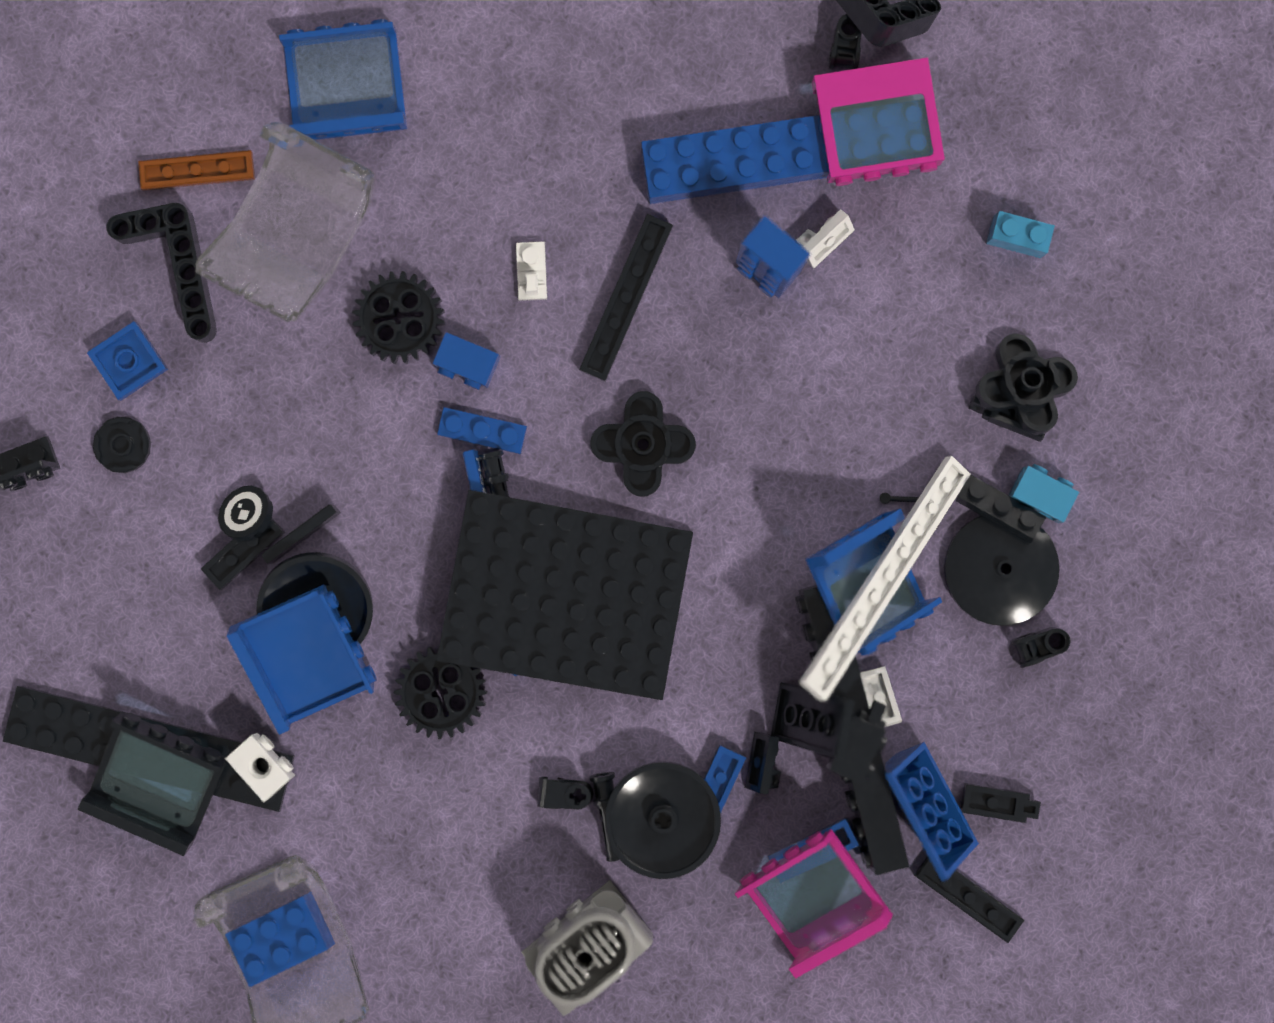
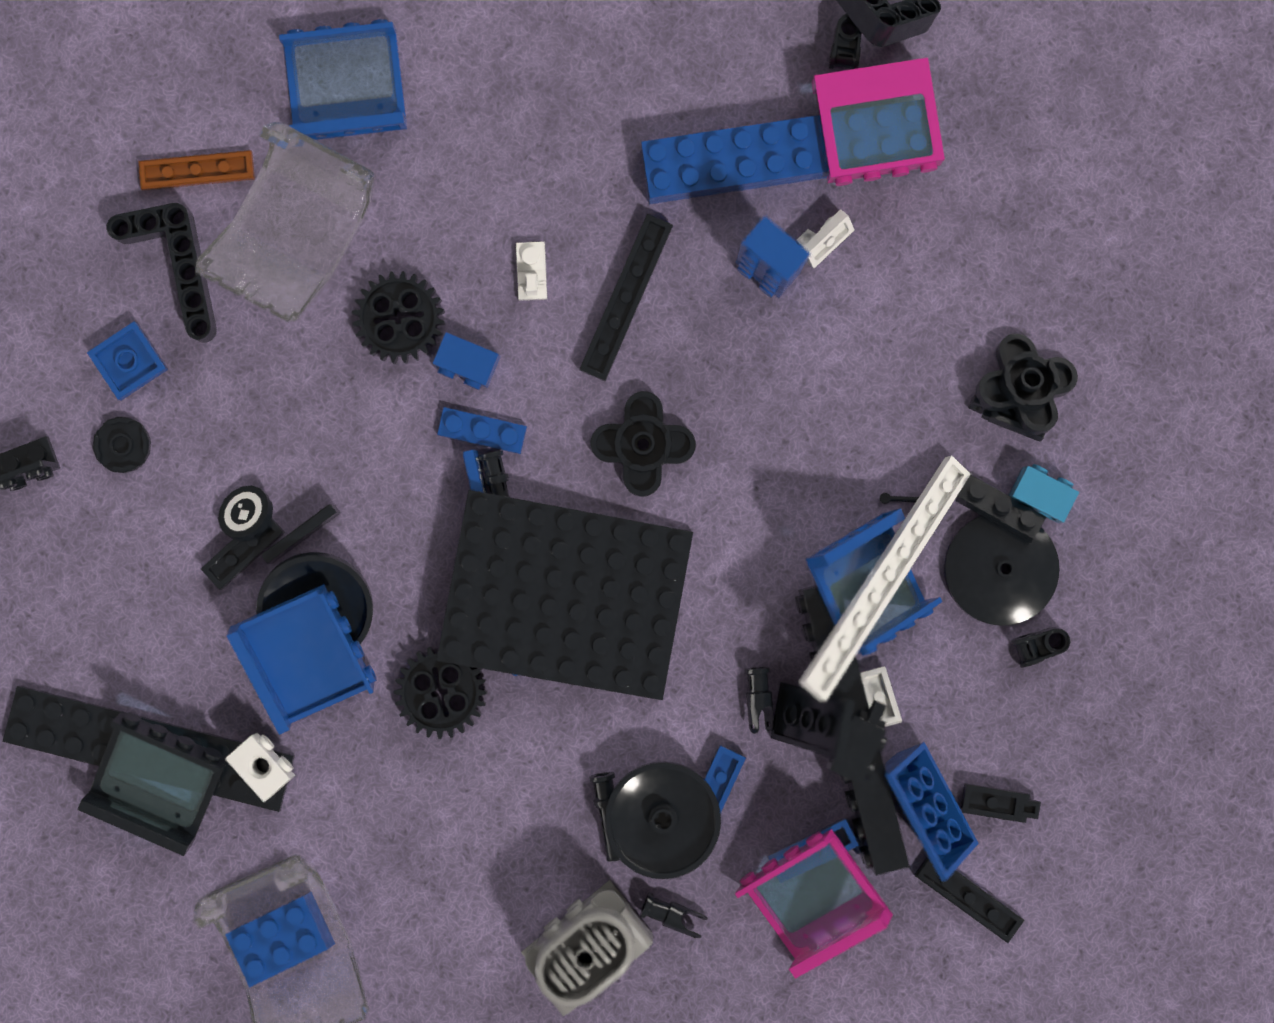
(558, 793): black piece -> none
(669, 914): none -> black piece
(759, 698): none -> black piece
(762, 759): black hinge -> none
(1020, 234): dark azure brick -> none

